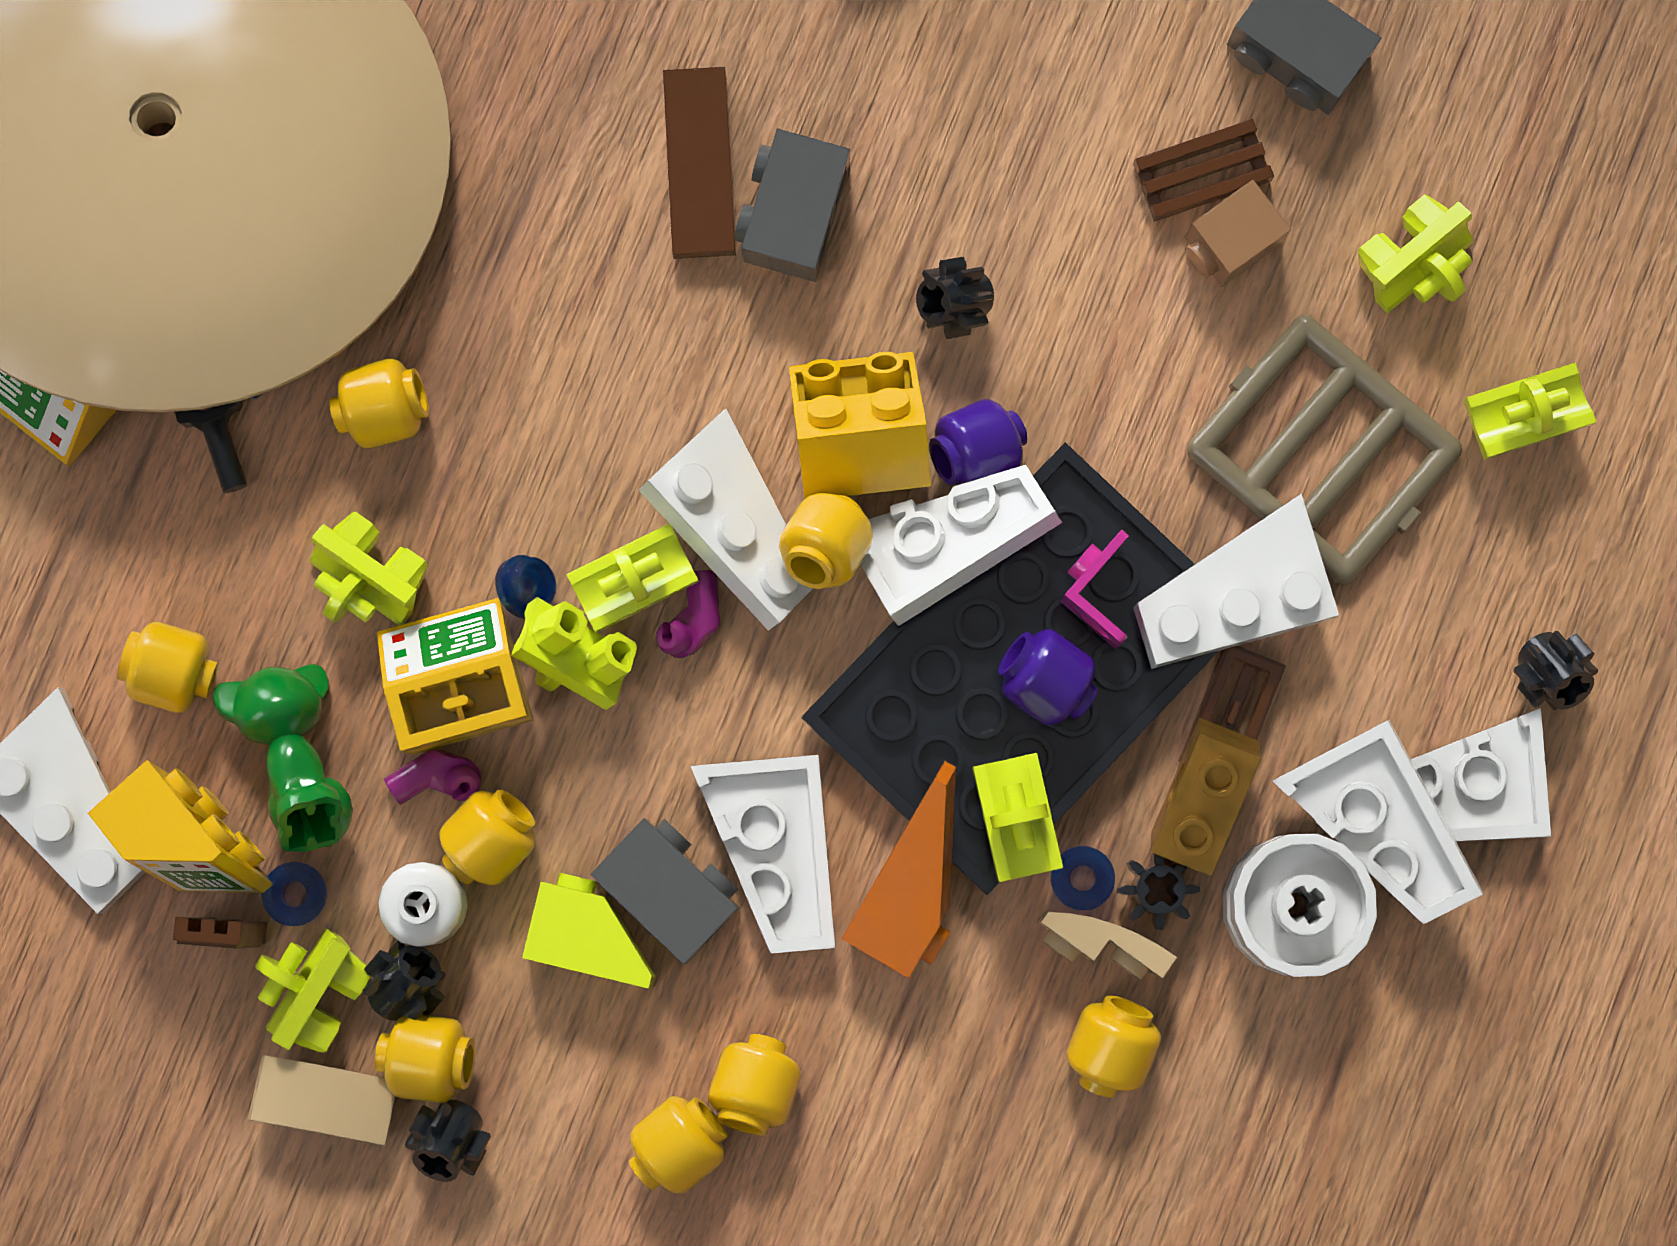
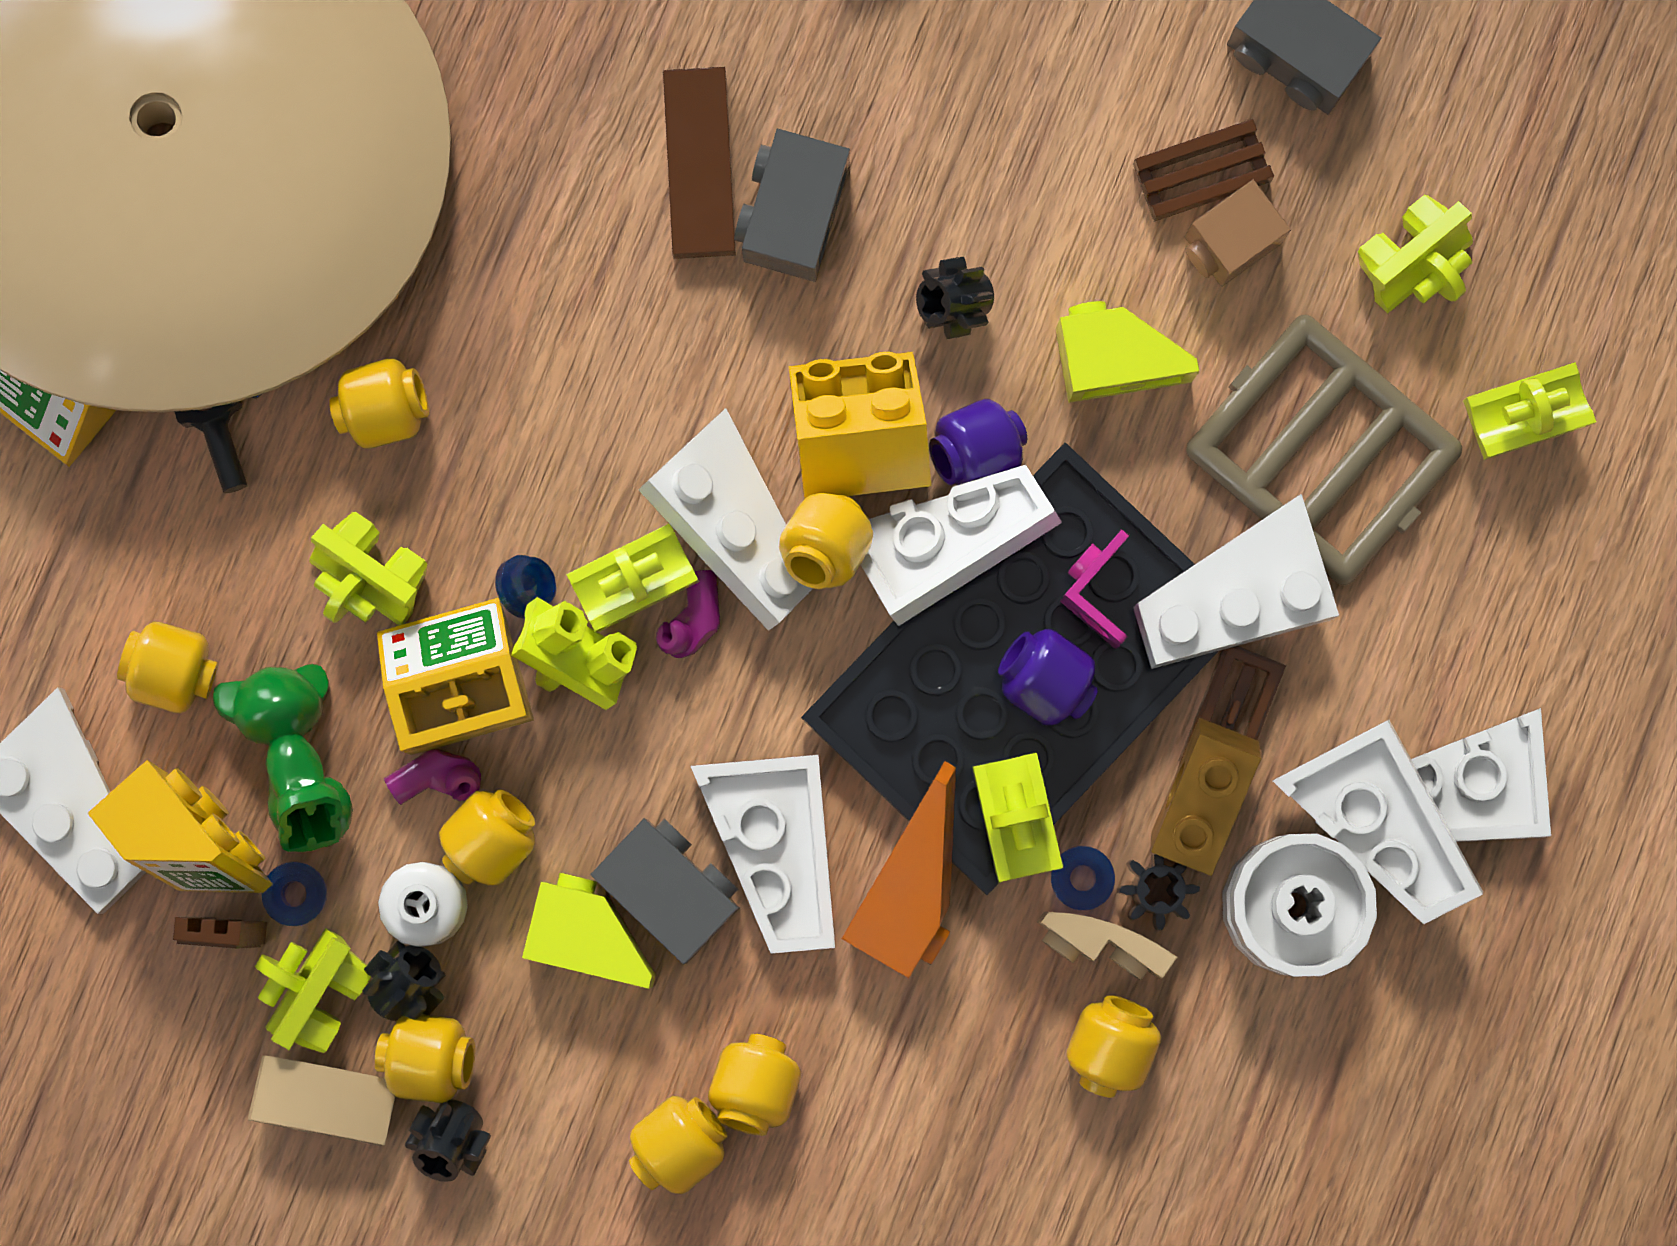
(1117, 354): none -> neon yellow slope
(1555, 670): black gear -> none

